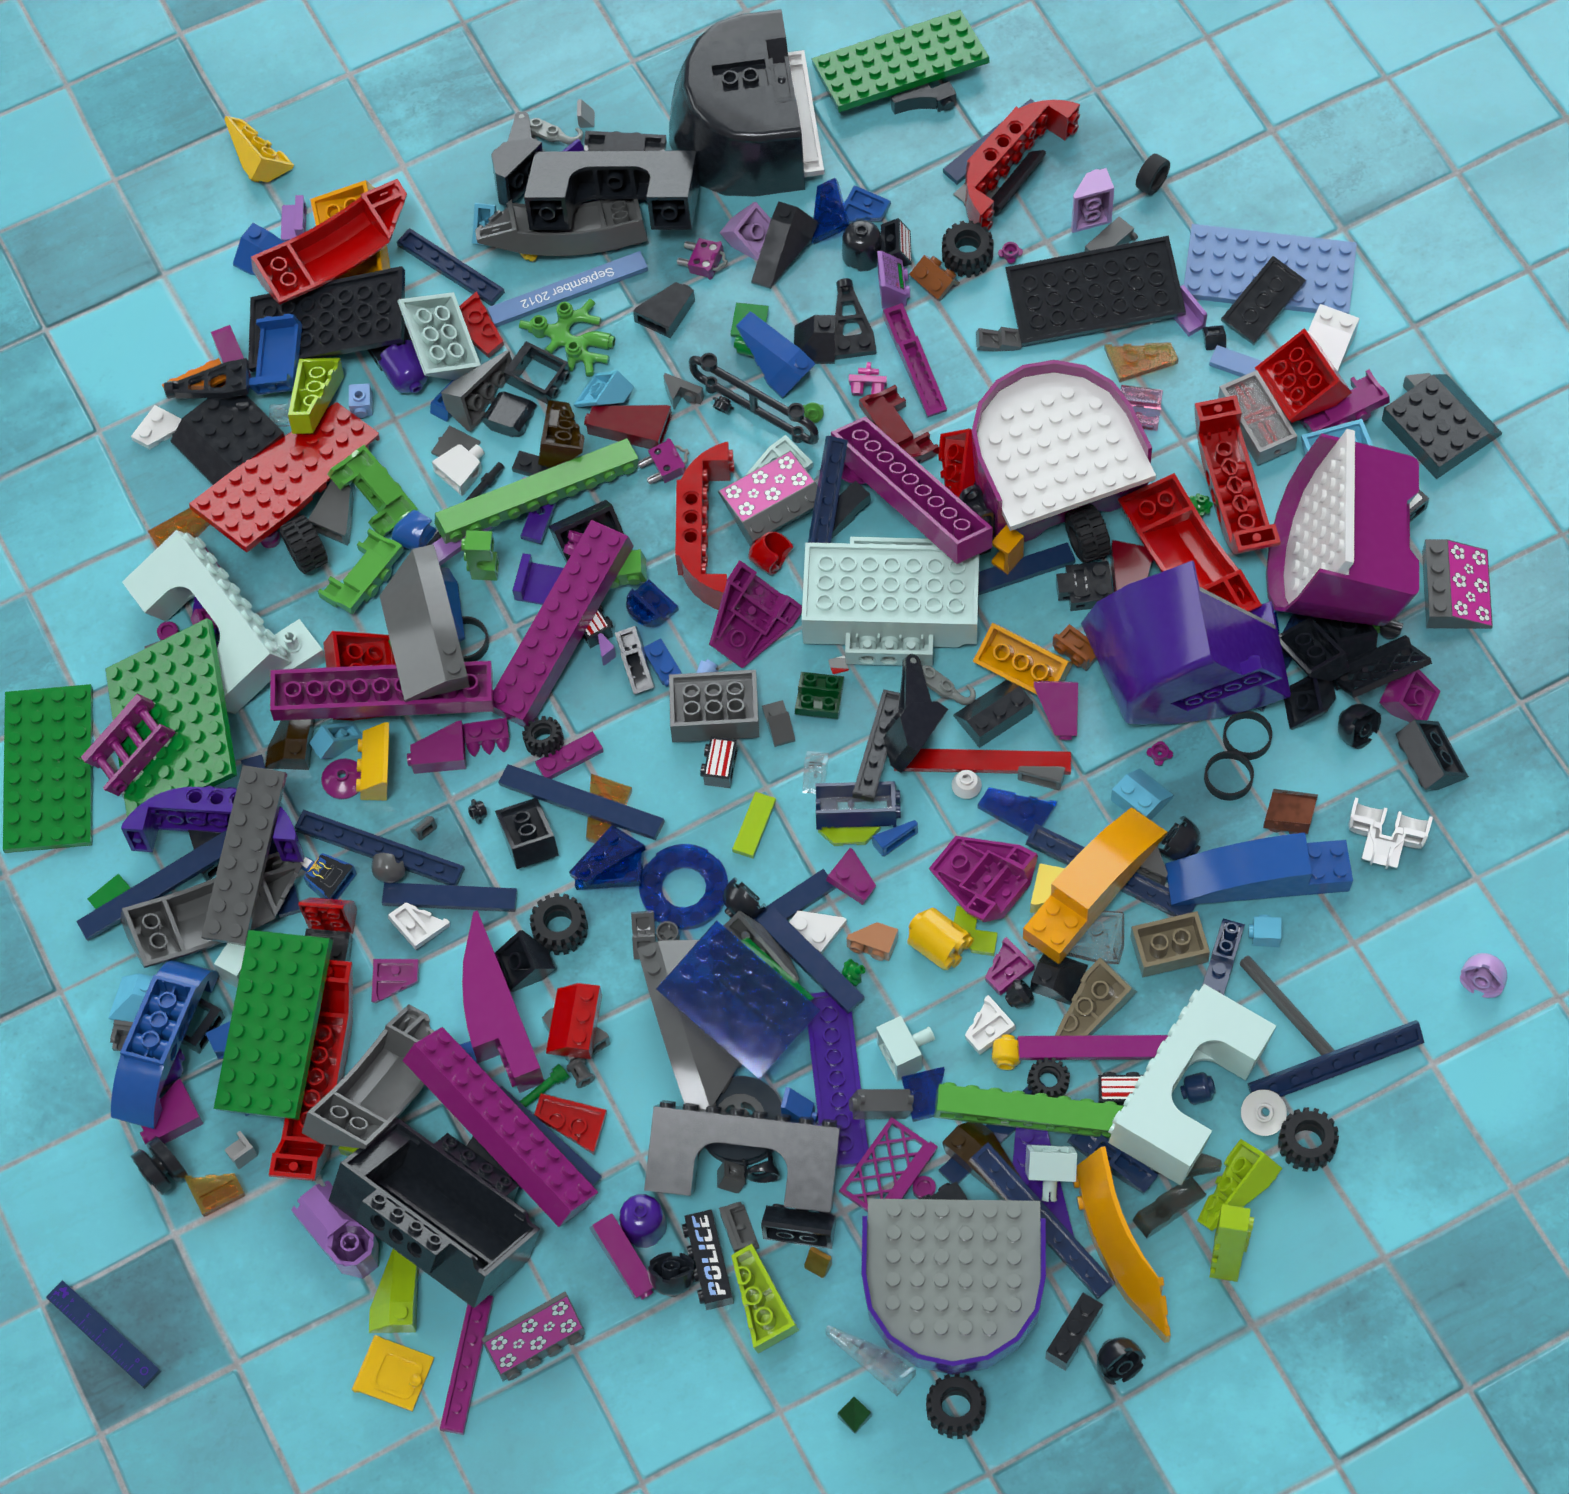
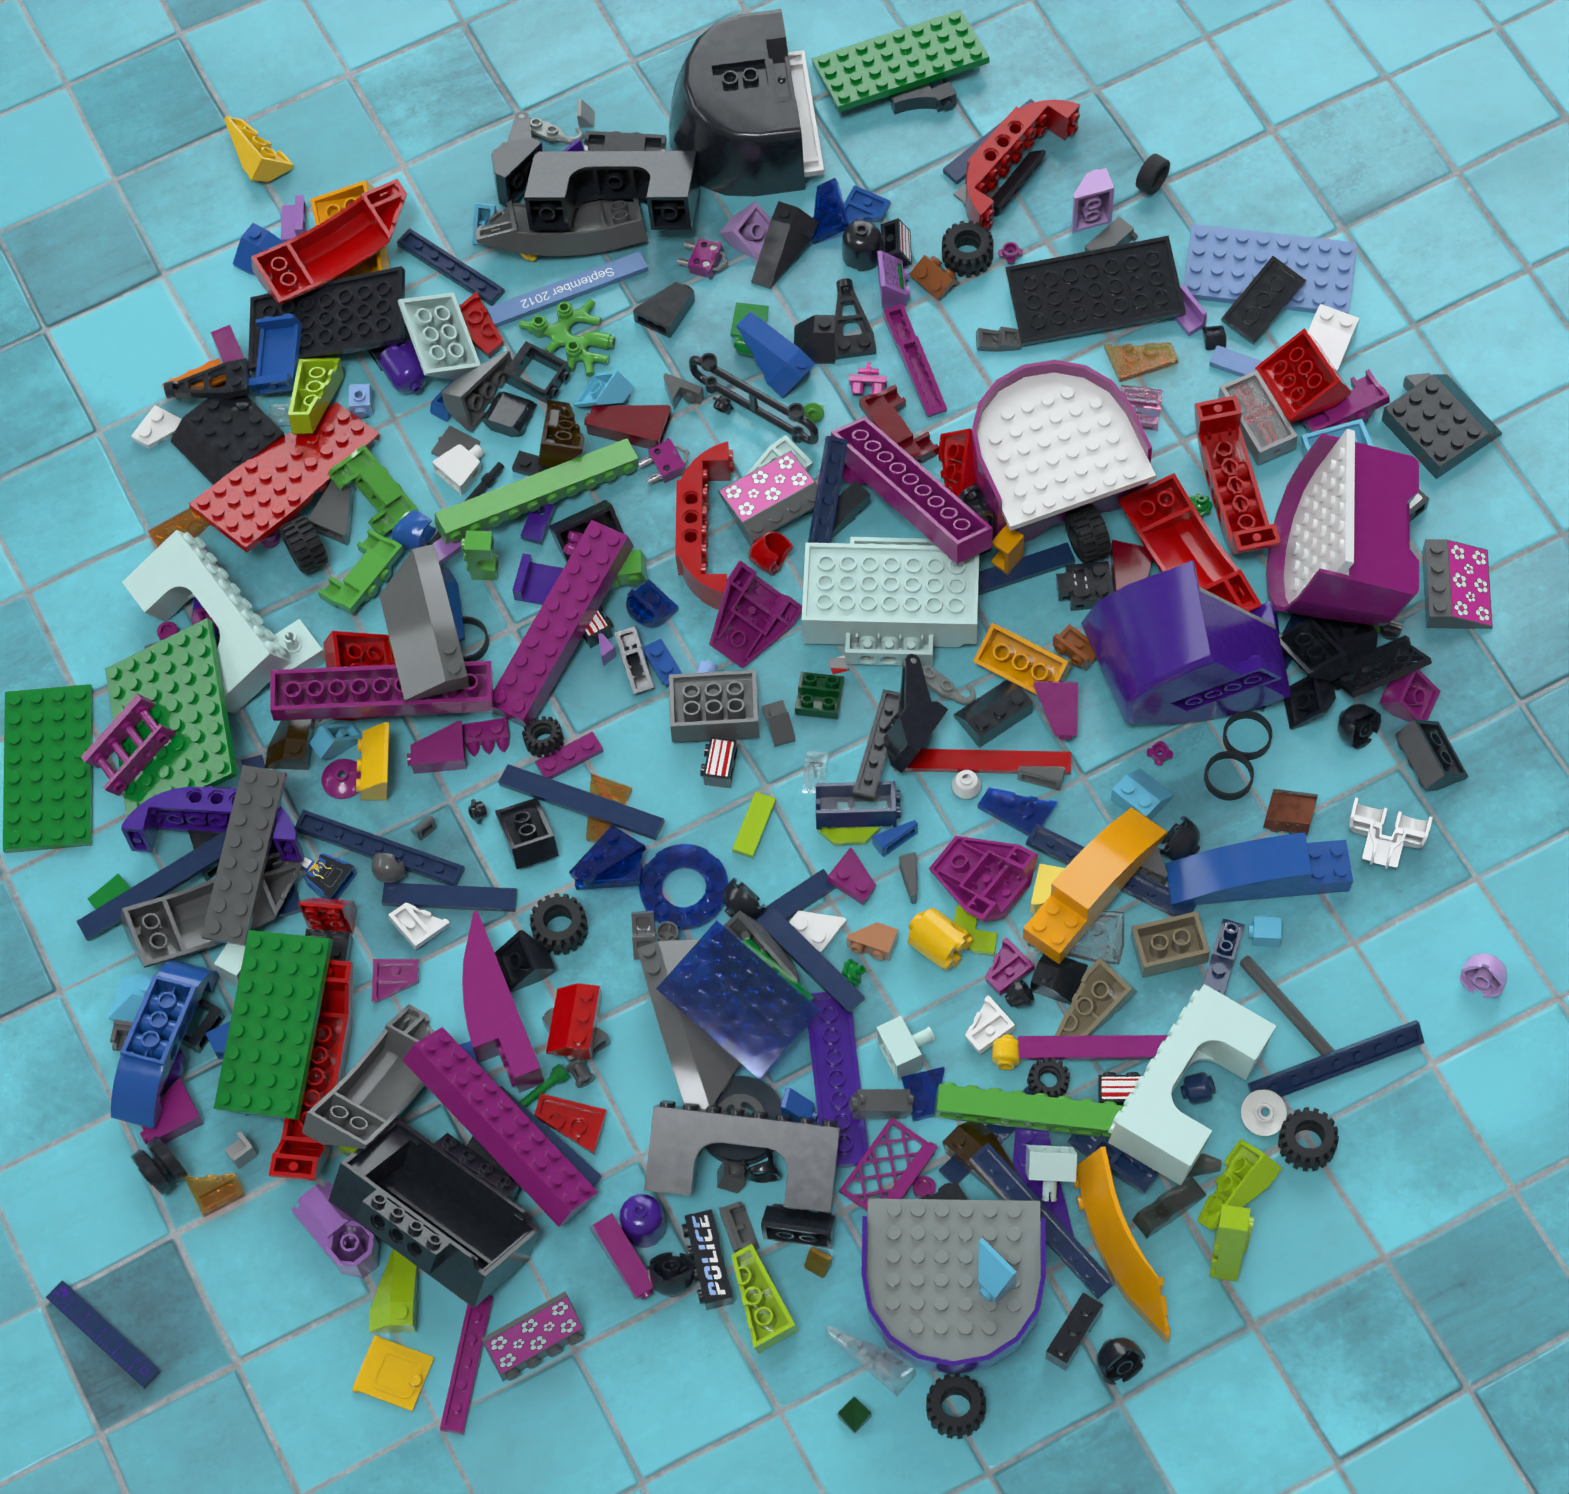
(908, 870): none -> dark grey slope
(994, 1274): none -> medium azure slope

